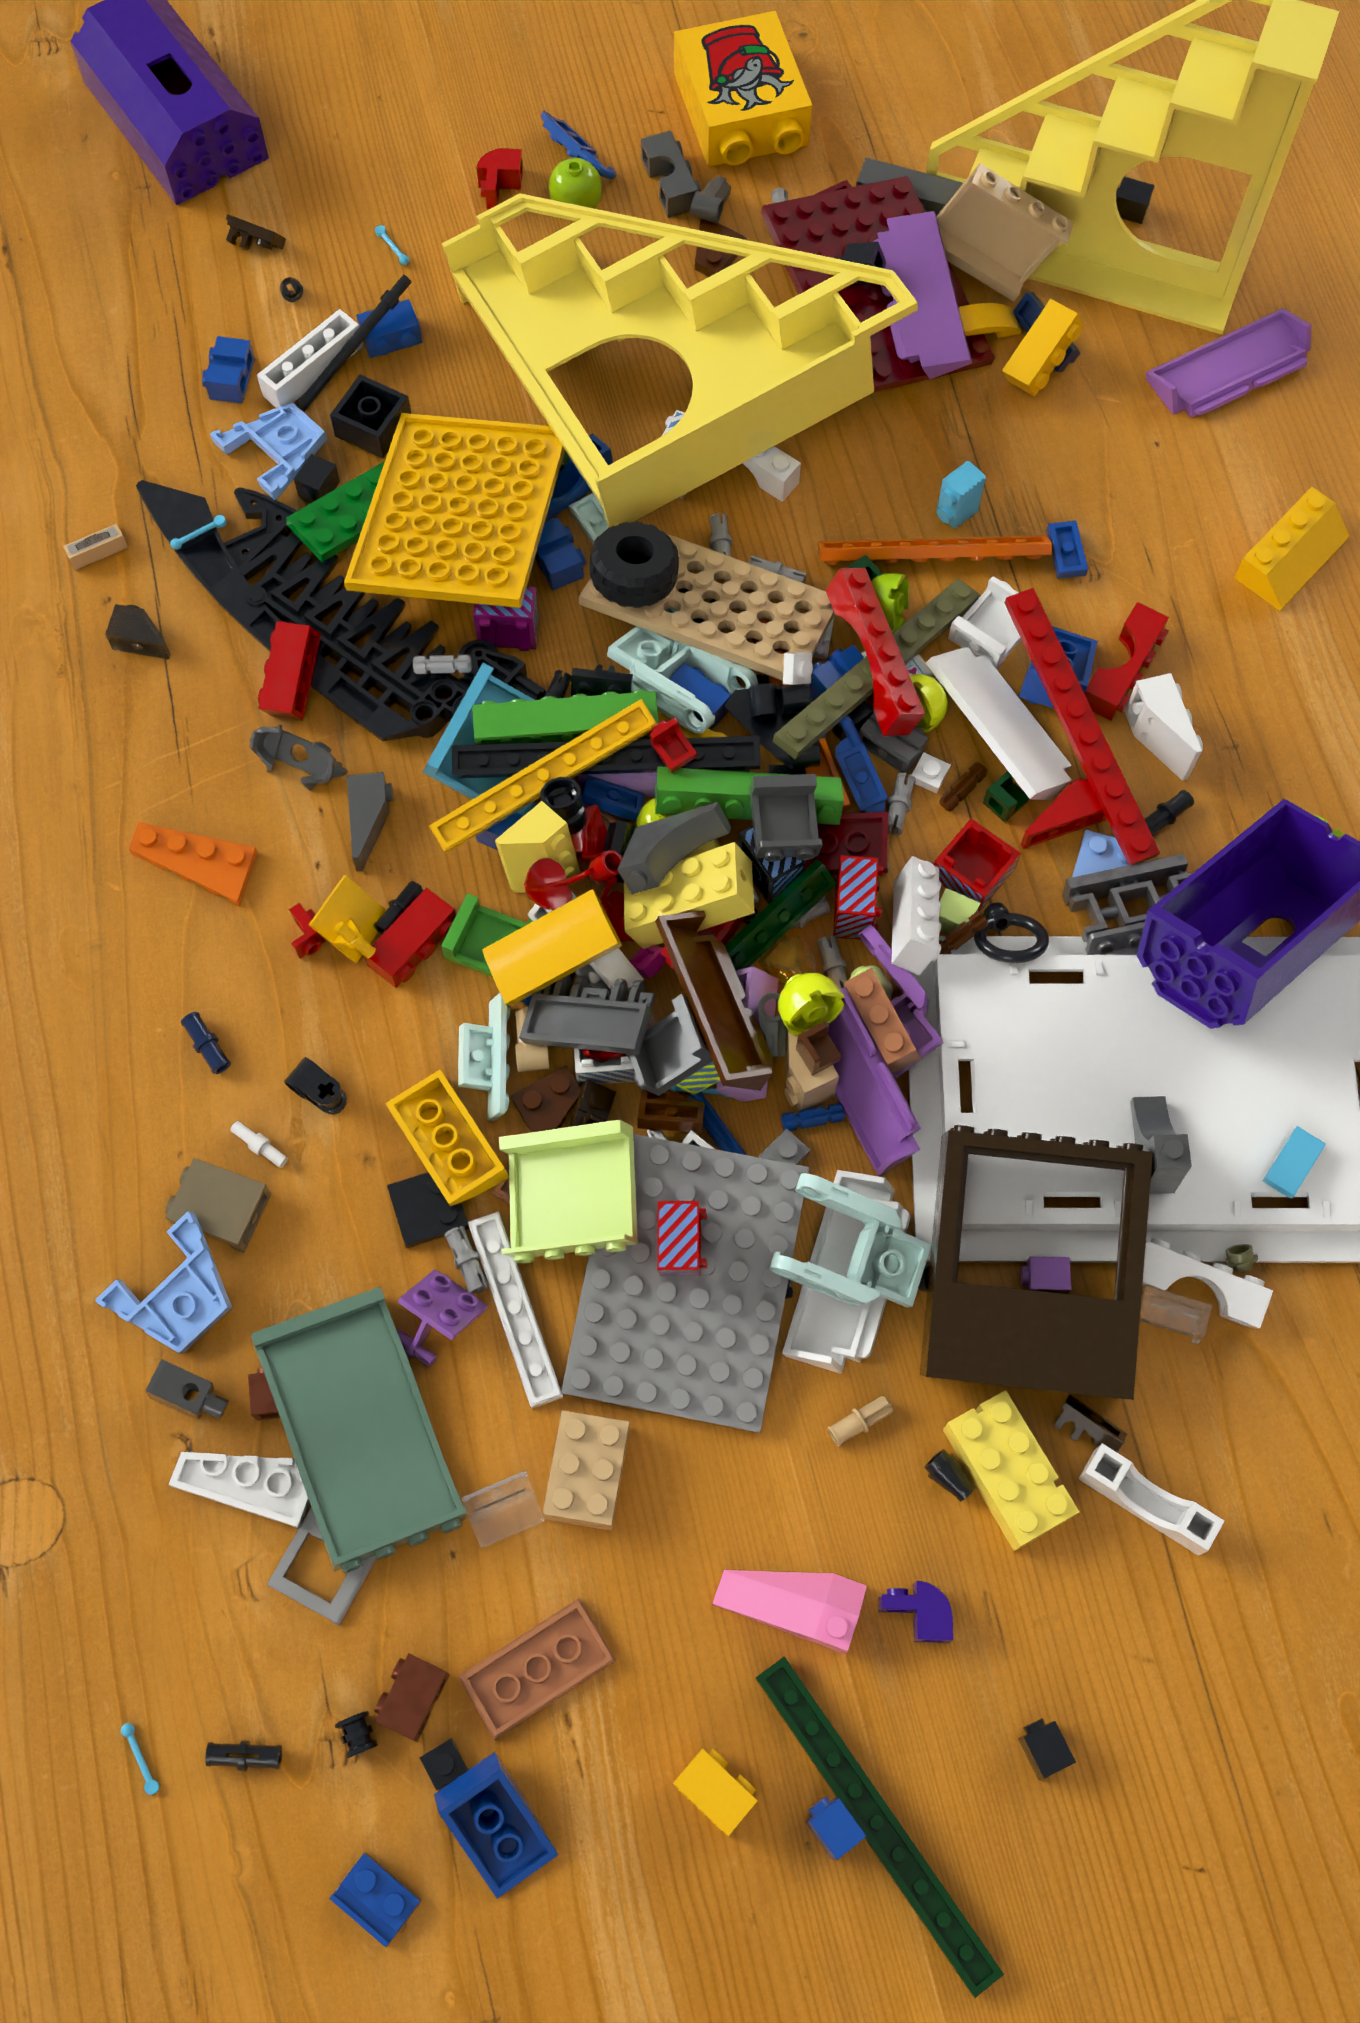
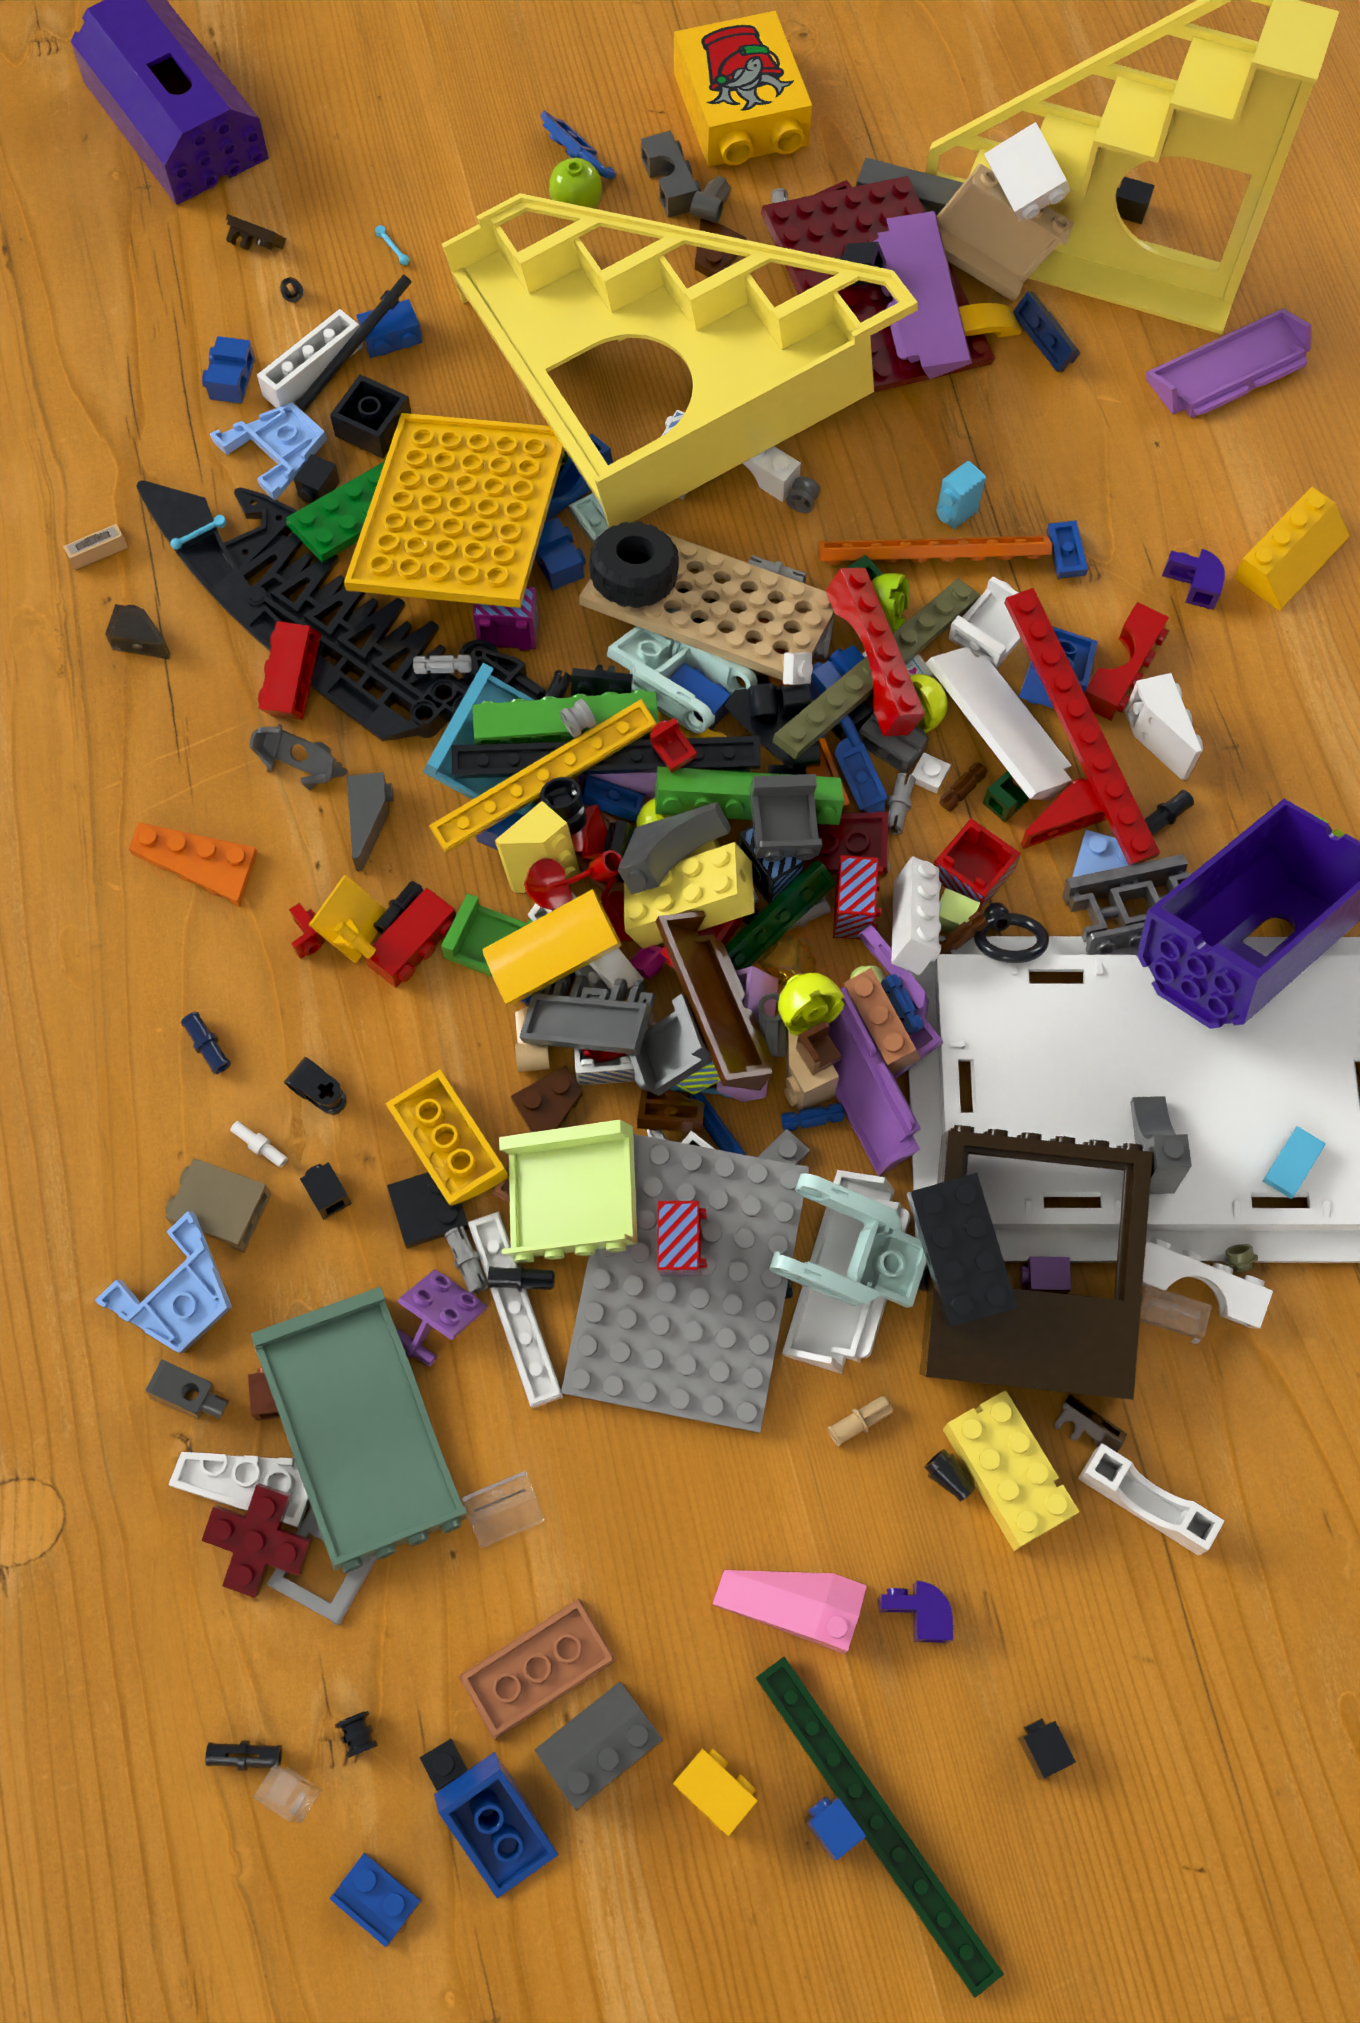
(151, 1786): medium azure hinge -> none
(257, 1540): none -> dark red plate
(287, 1793): none -> clear panel
(325, 1190): none -> black brick
(411, 1696): copper brick -> none
(483, 1057): light aqua bracket -> none
(497, 171): red brick -> none
(521, 1278): none -> black axle
(577, 718): none -> light grey wheel
(586, 1470): tan brick -> none
(592, 1104): dark brown plate -> none
(598, 1745): none -> dark grey slope
(720, 539): light grey pin -> none
(803, 494): none -> dark grey wheel
(833, 965): light grey pin -> none
(902, 1004): none -> blue axle
(961, 1250): none -> black brick
(1028, 172): none -> white panel
(1043, 347): yellow brick -> none
(1203, 573): none -> dark purple brick

